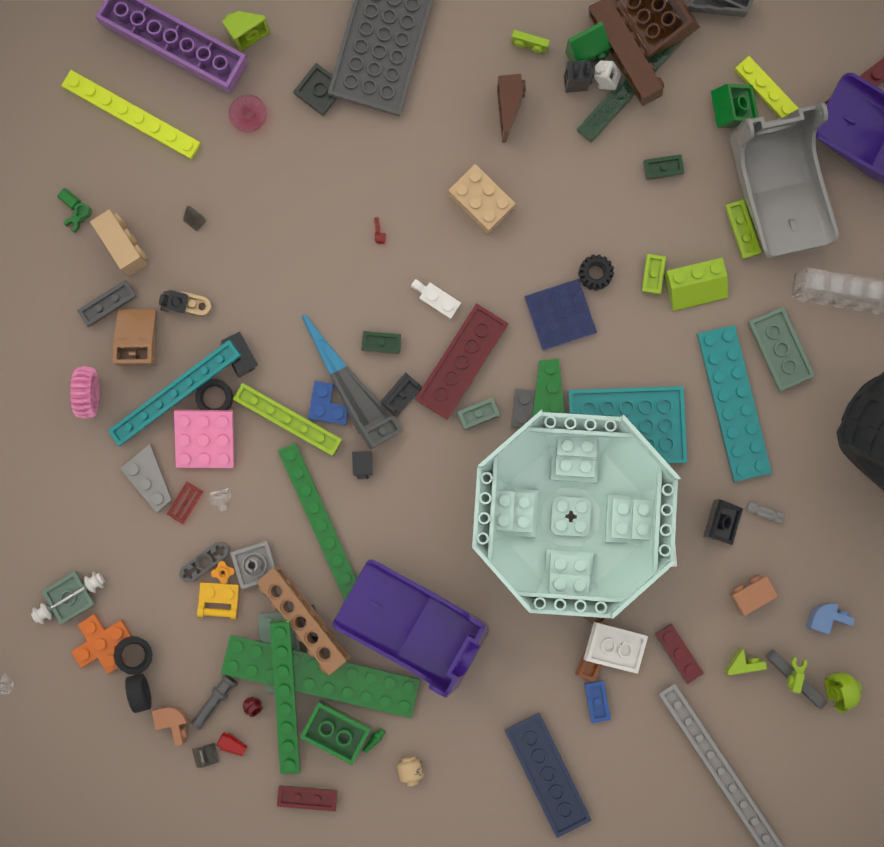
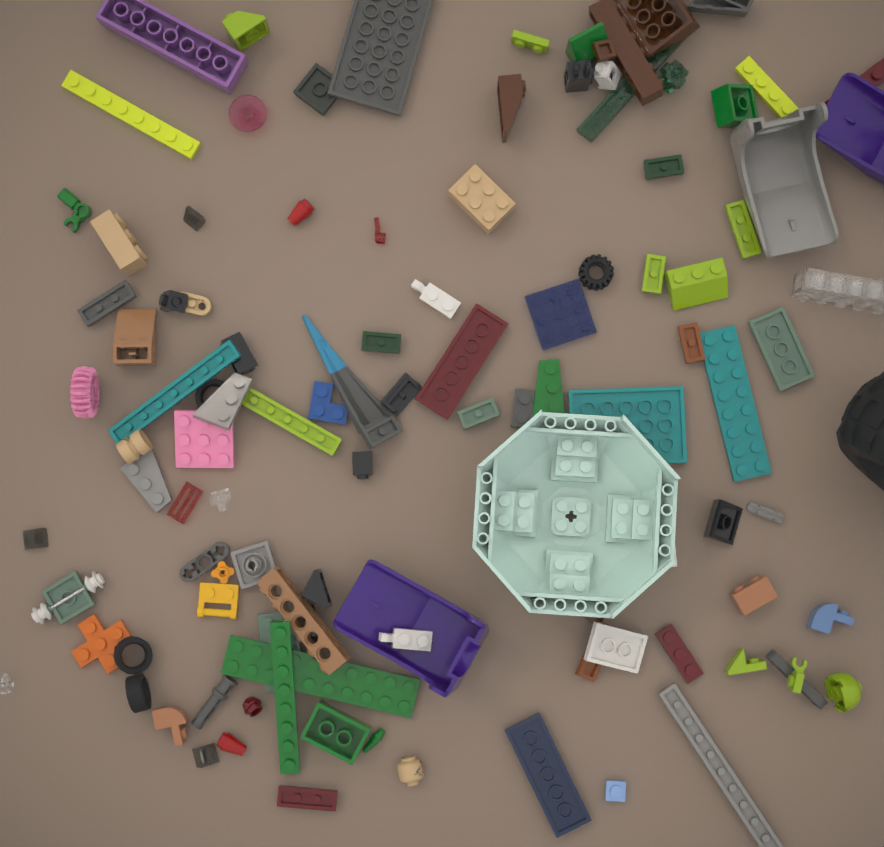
(35, 538): none -> clear smoke slope
(132, 448): none -> tan wheel
(225, 402): none -> light grey wing
(300, 212): none -> red cone
(317, 590): none -> black slope
(318, 518): green plate -> none
(408, 639): none -> white plate
(597, 701): blue plate -> none
(604, 50): none -> reddish brown plate
(615, 790): none -> light blue plate
(673, 76): none -> clear green brick
(691, 343): none -> dark orange plate

